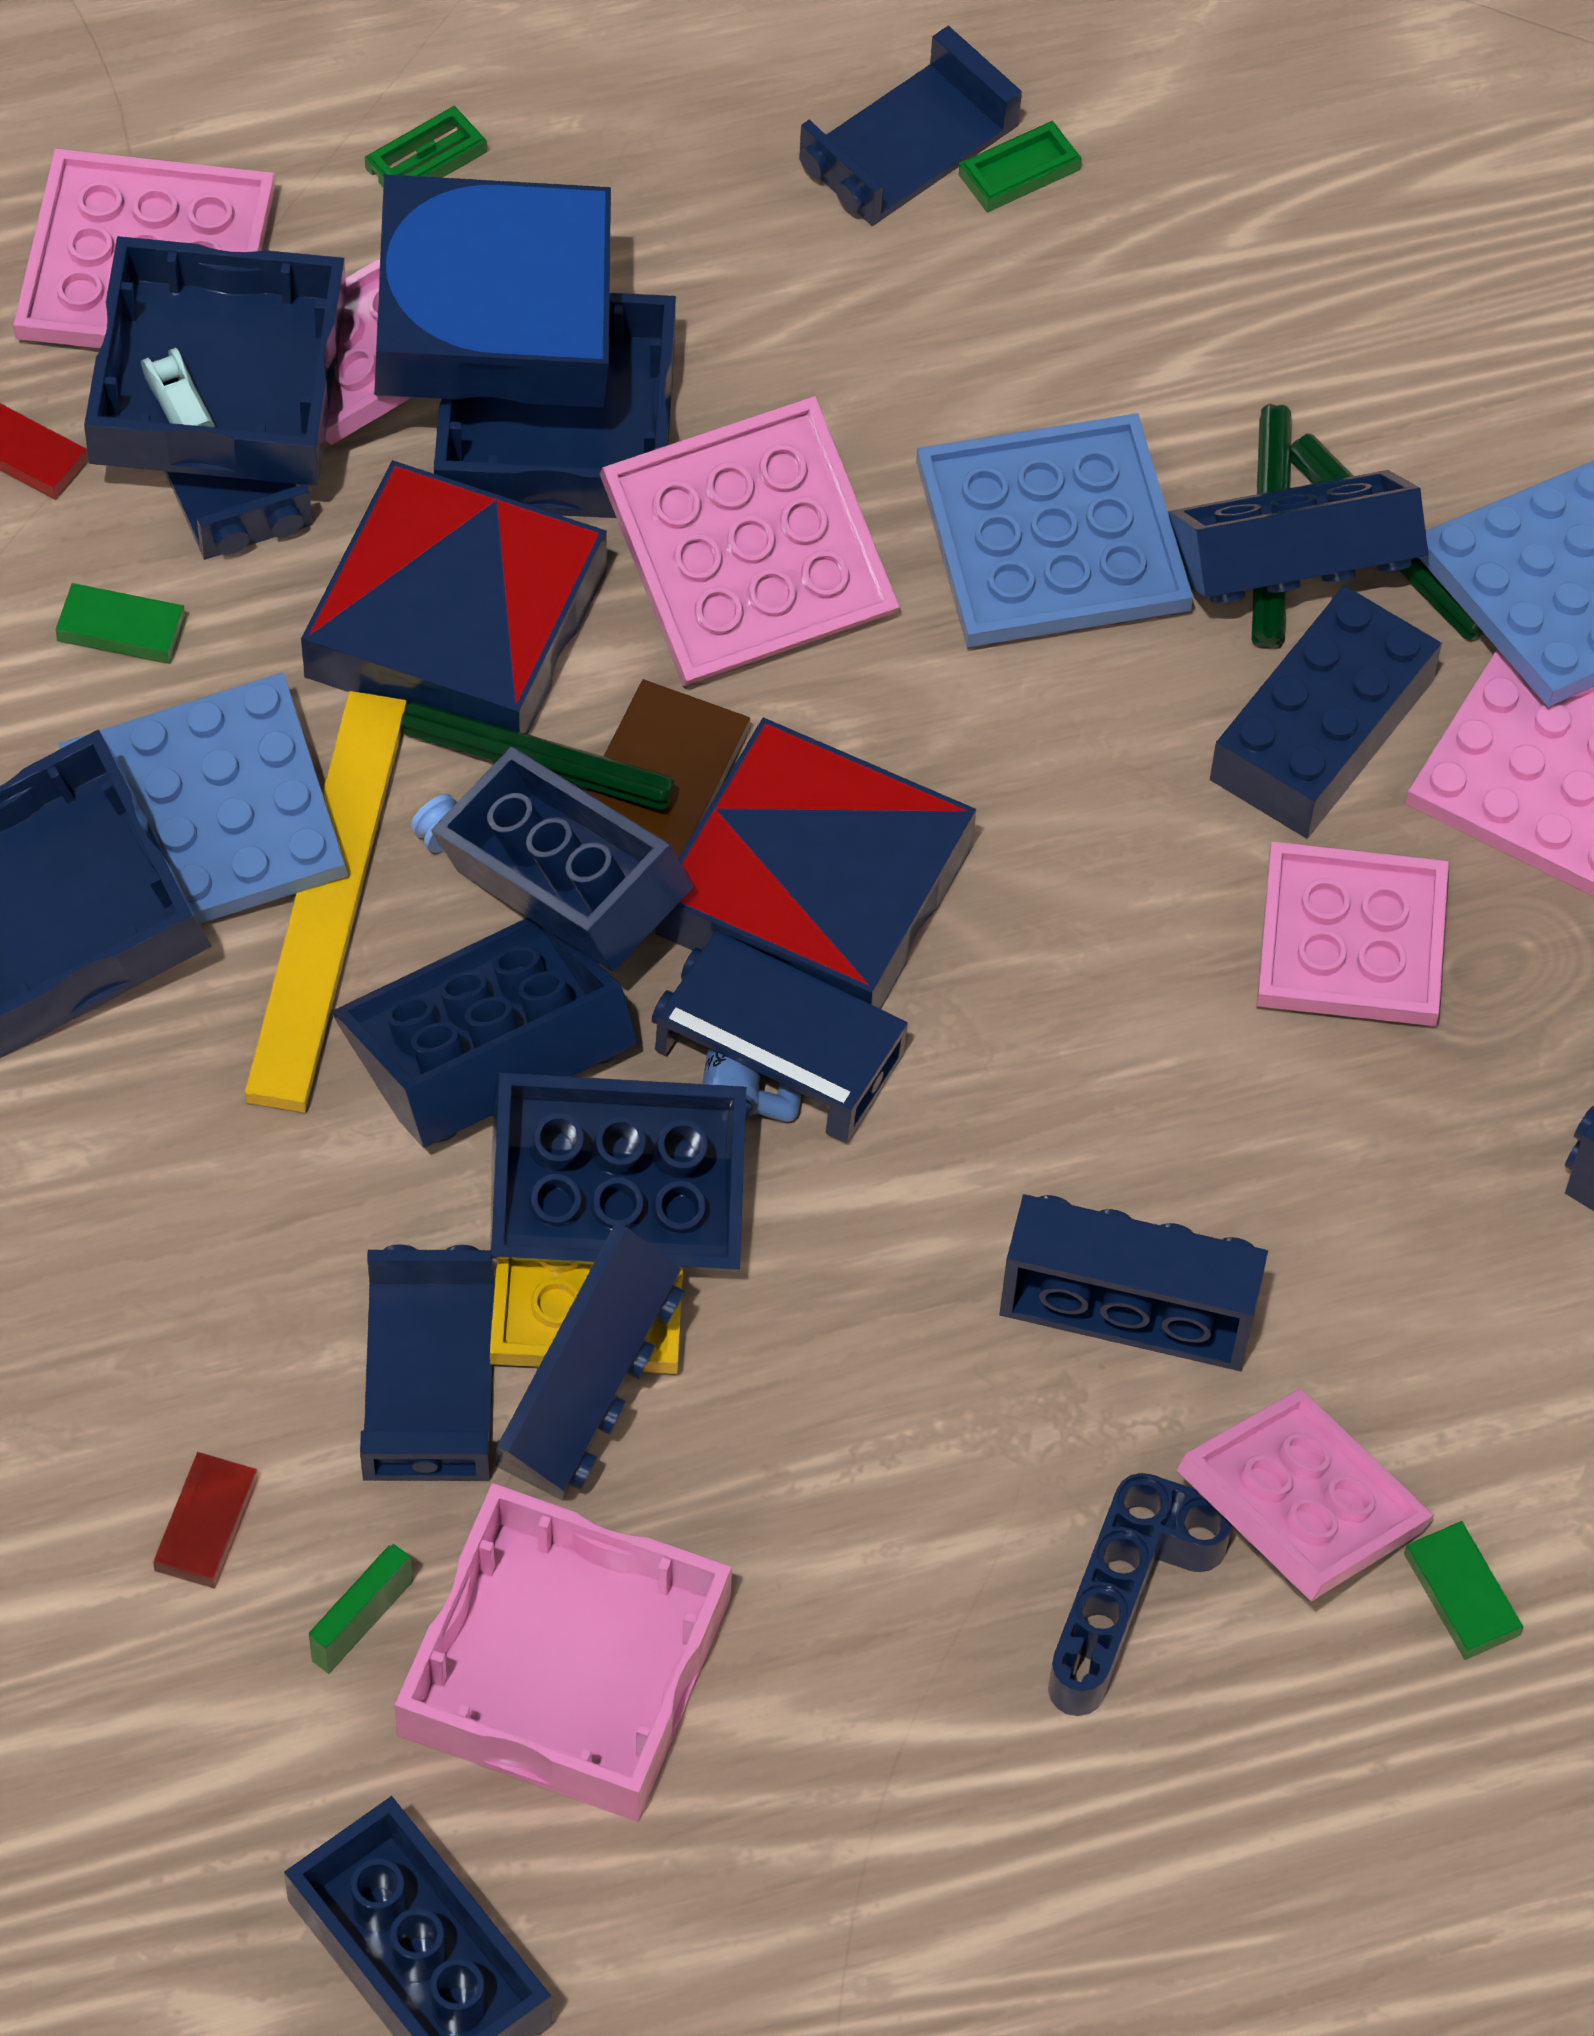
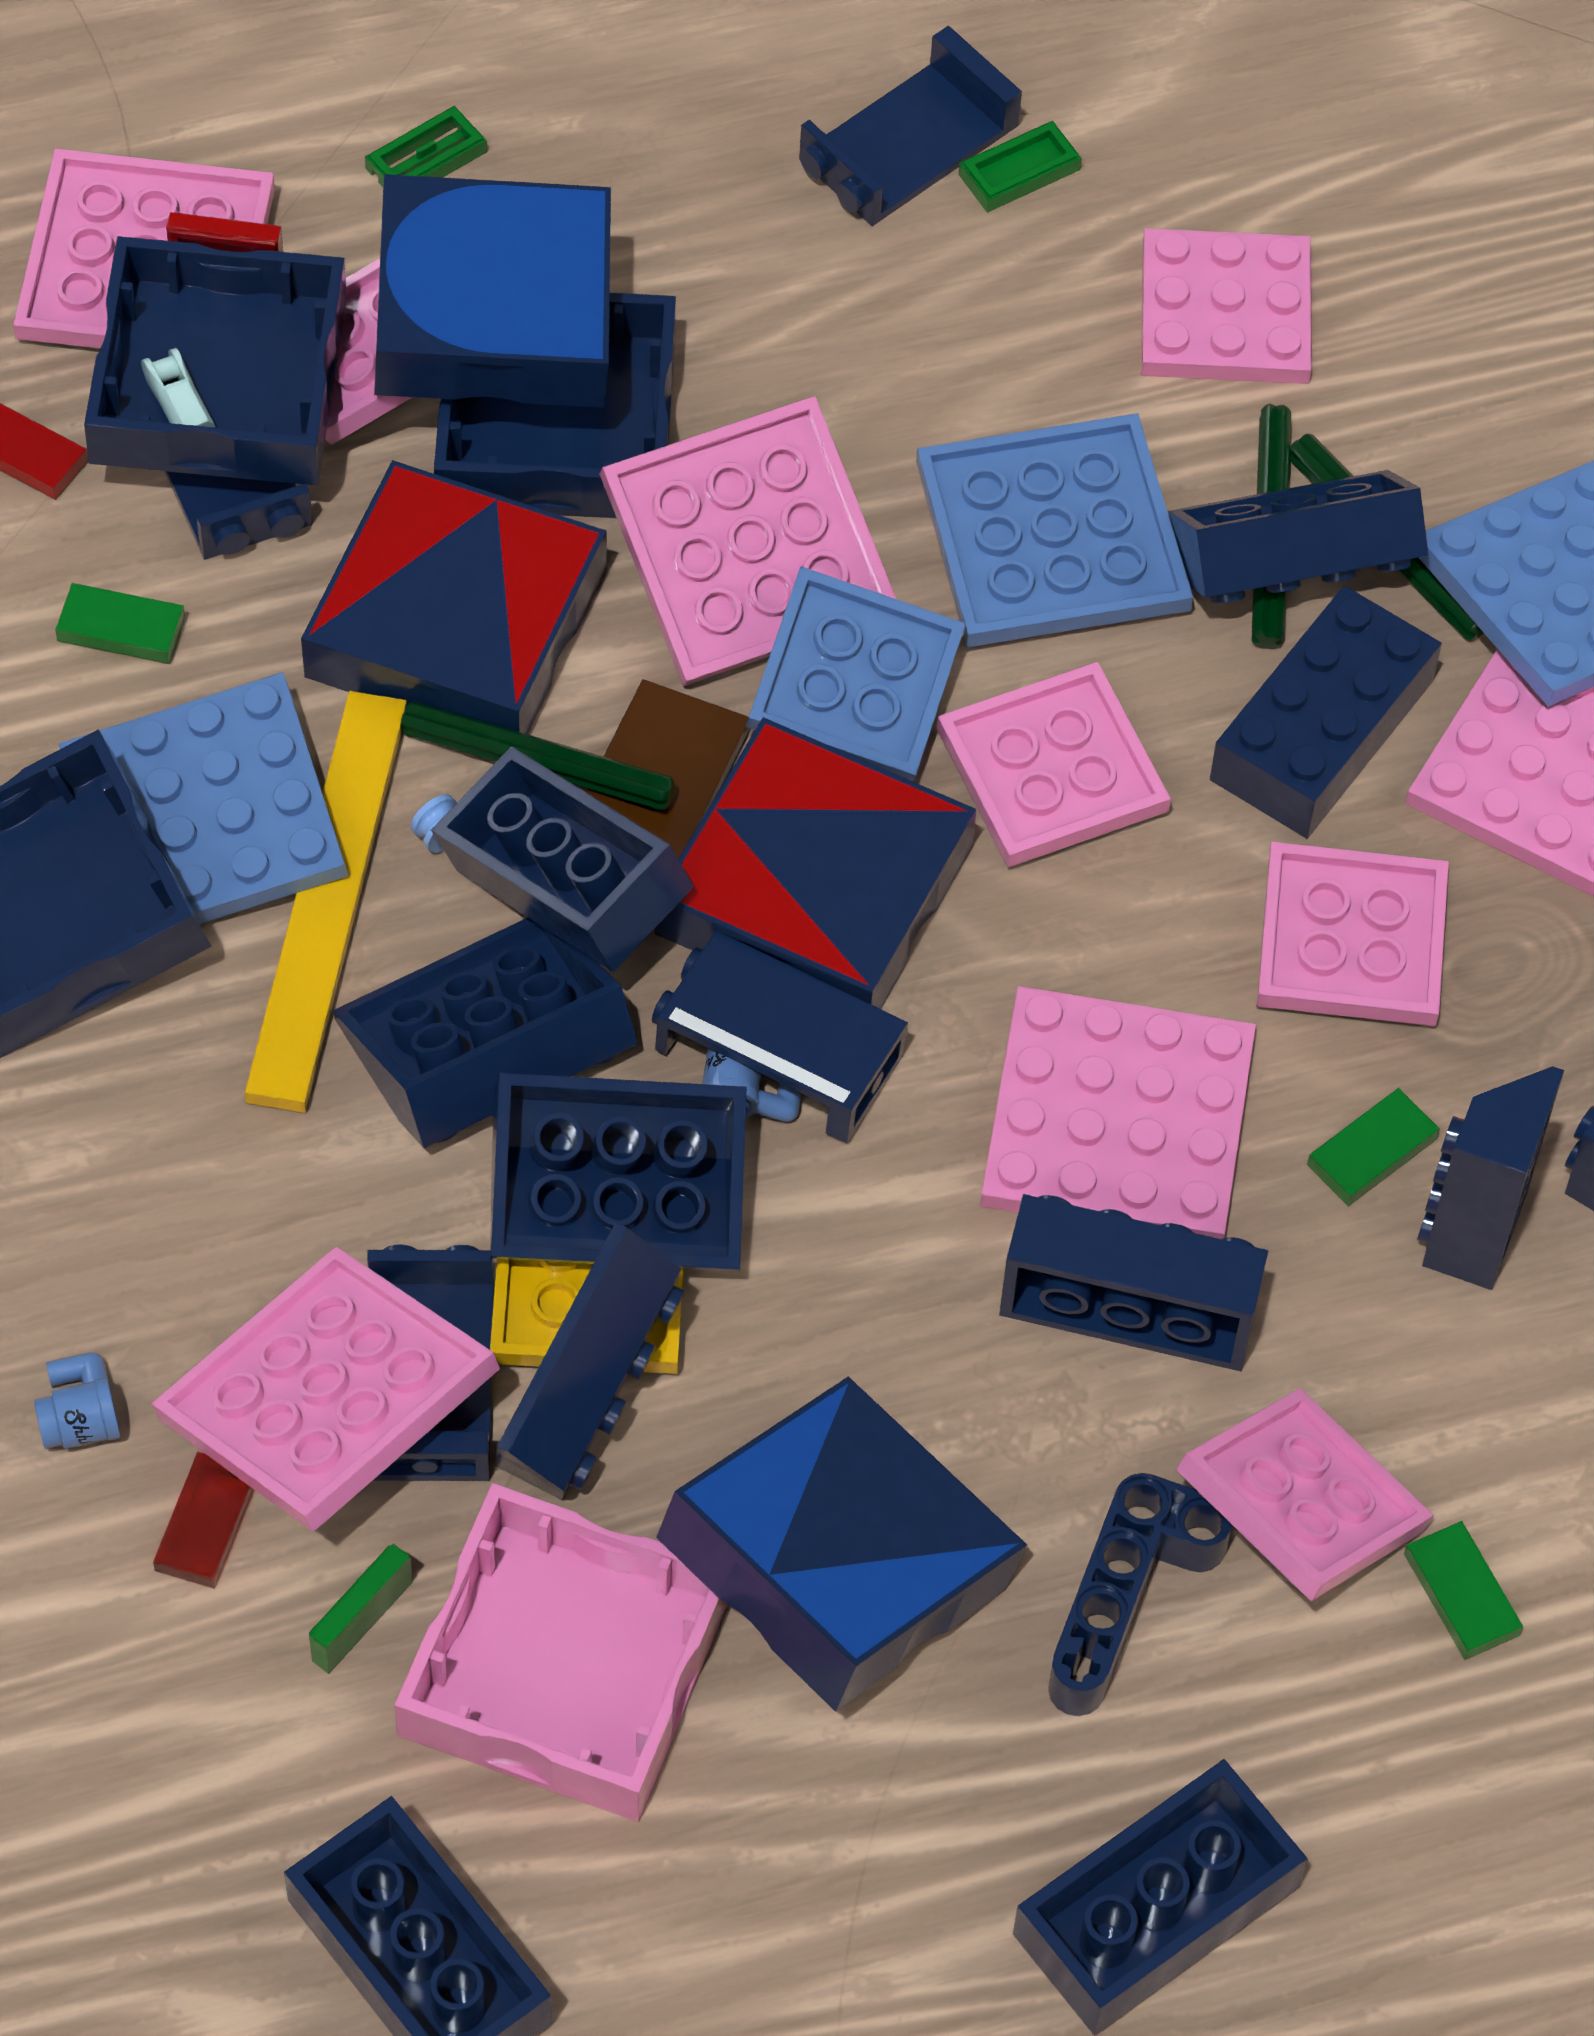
(78, 1412): none -> medium blue piece
(224, 233): none -> red tile
(325, 1388): none -> bright pink plate
(841, 1541): none -> dark blue tile
(858, 671): none -> medium blue plate
(1053, 764): none -> bright pink plate
(1119, 1109): none -> bright pink plate
(1159, 1896): none -> dark blue brick
(1226, 306): none -> bright pink plate
(1373, 1146): none -> green tile
(1486, 1177): none -> dark blue slope

